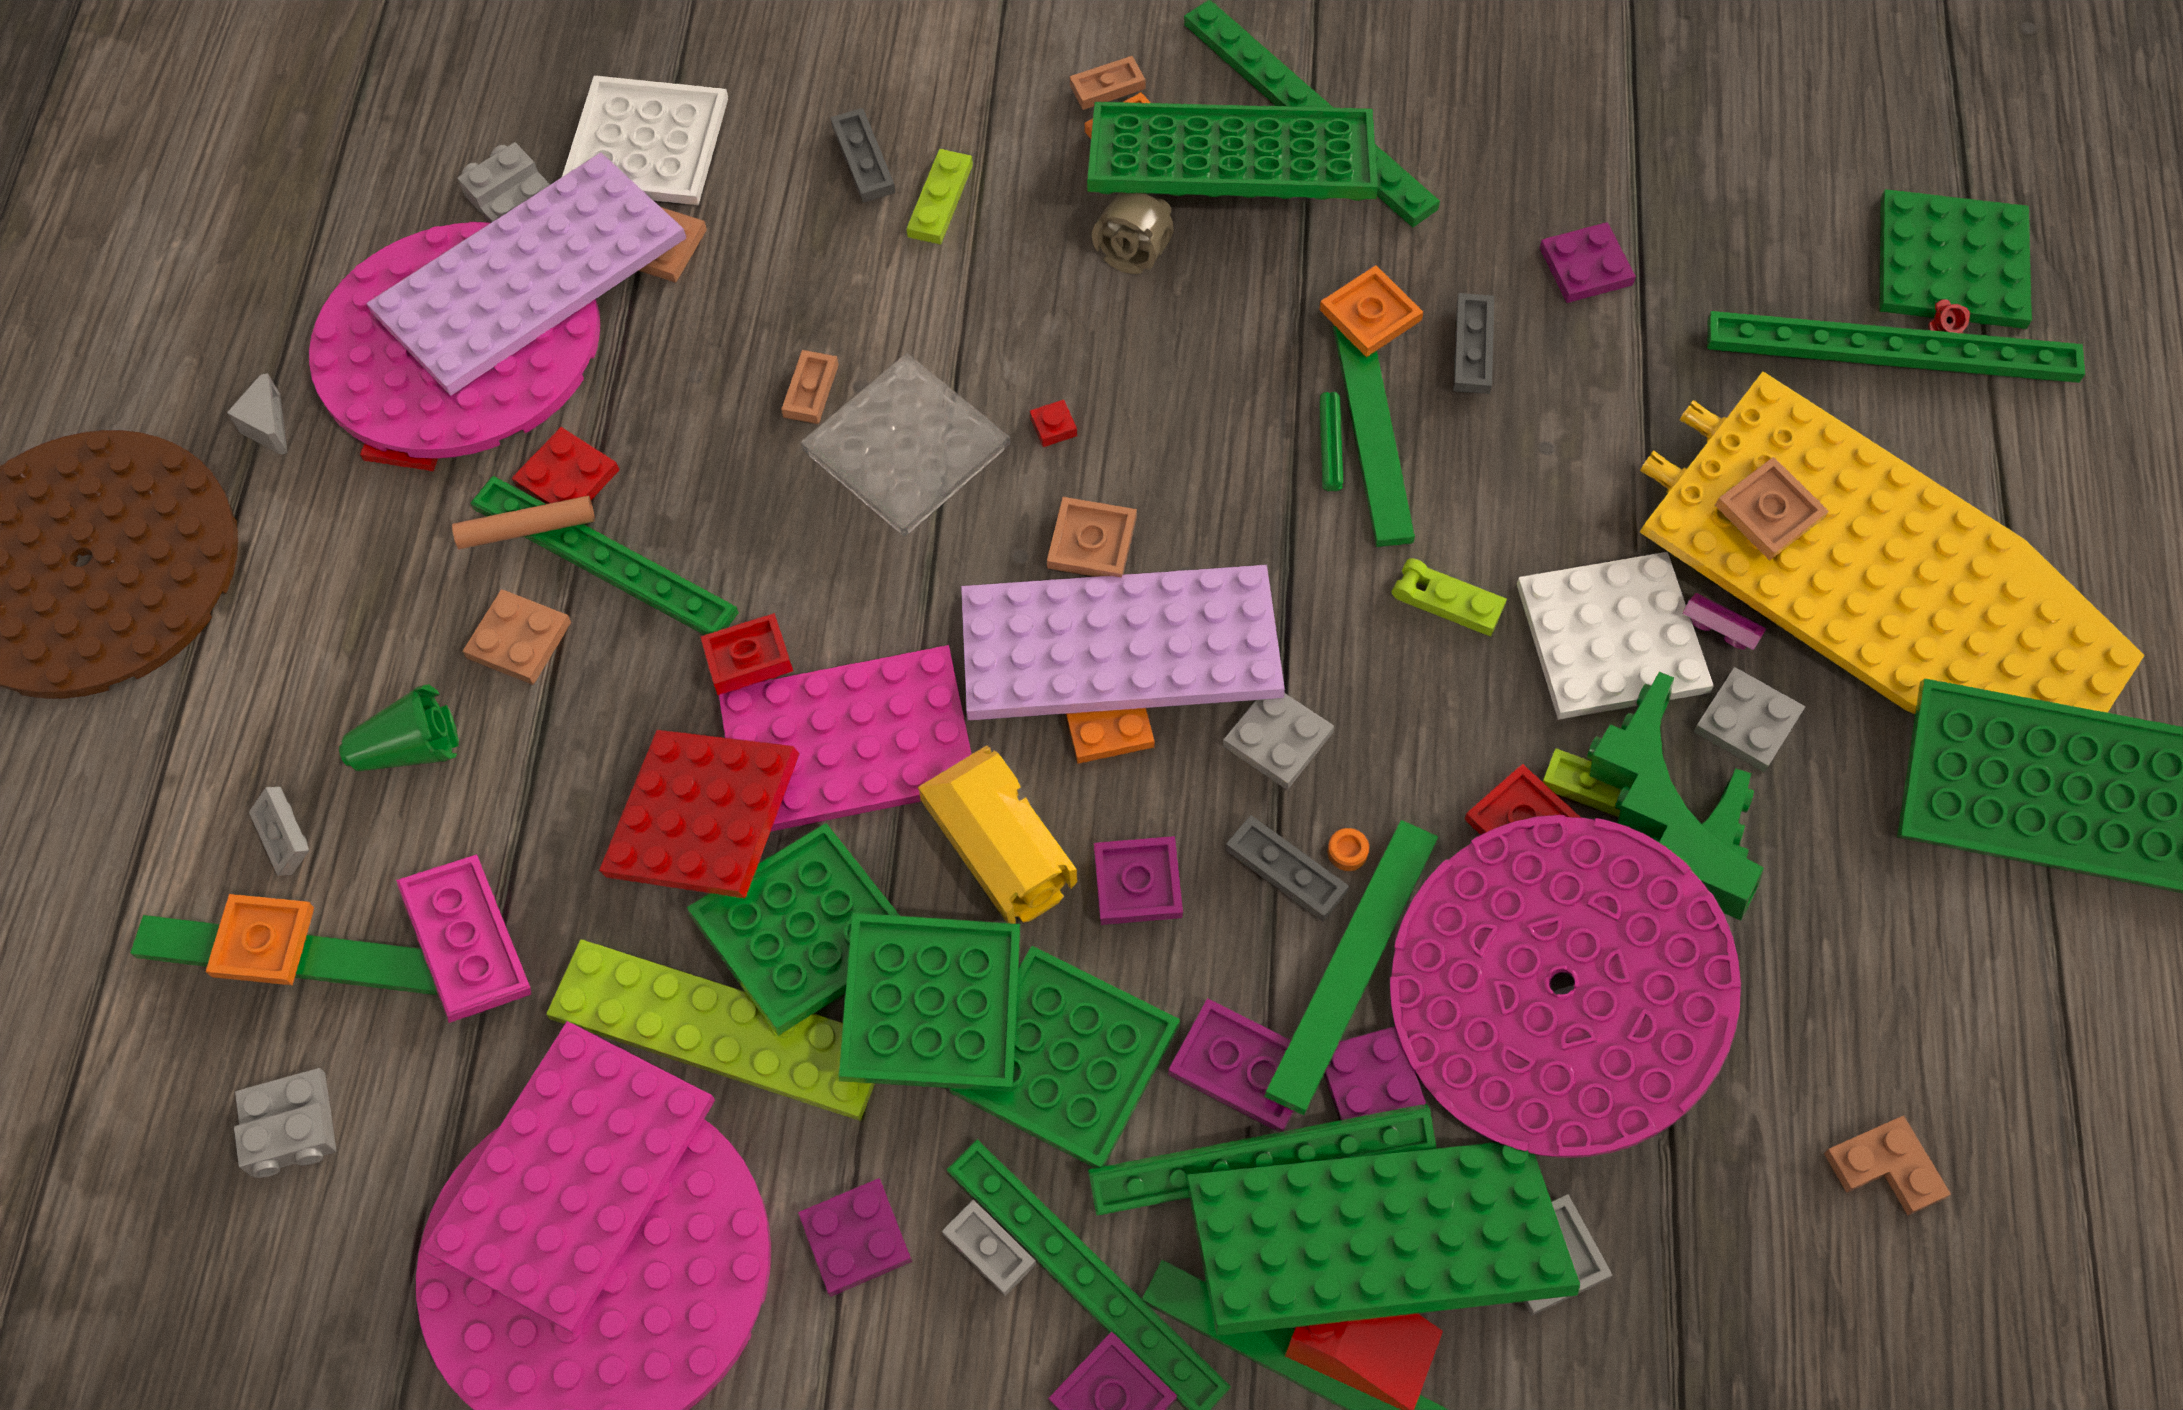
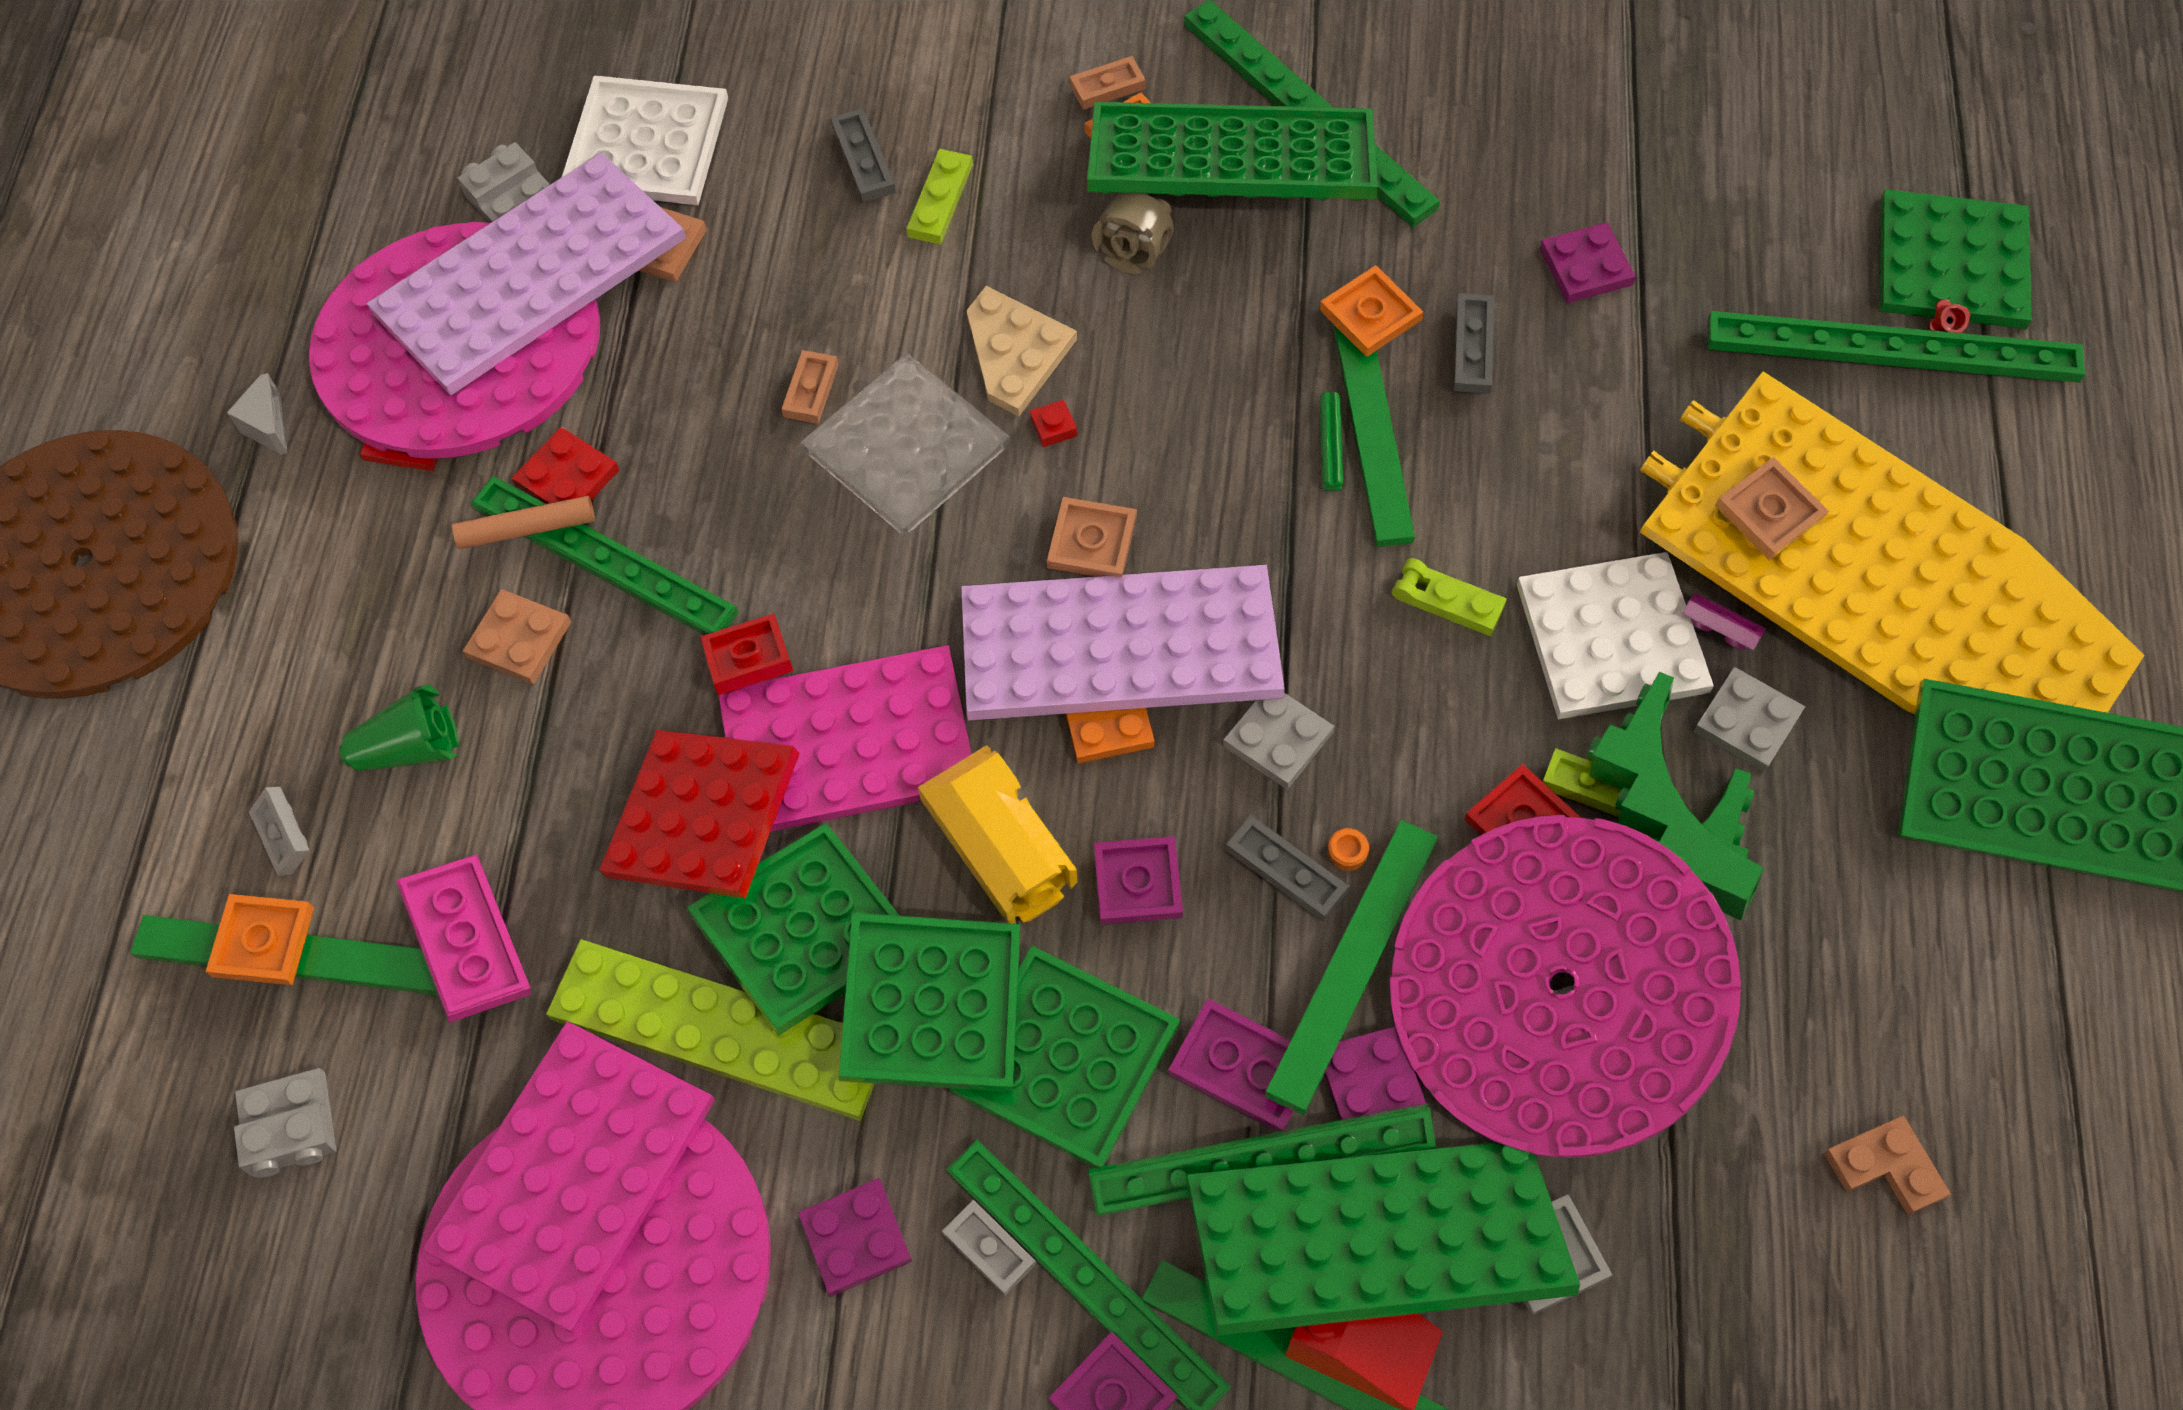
(1015, 348): none -> tan plate

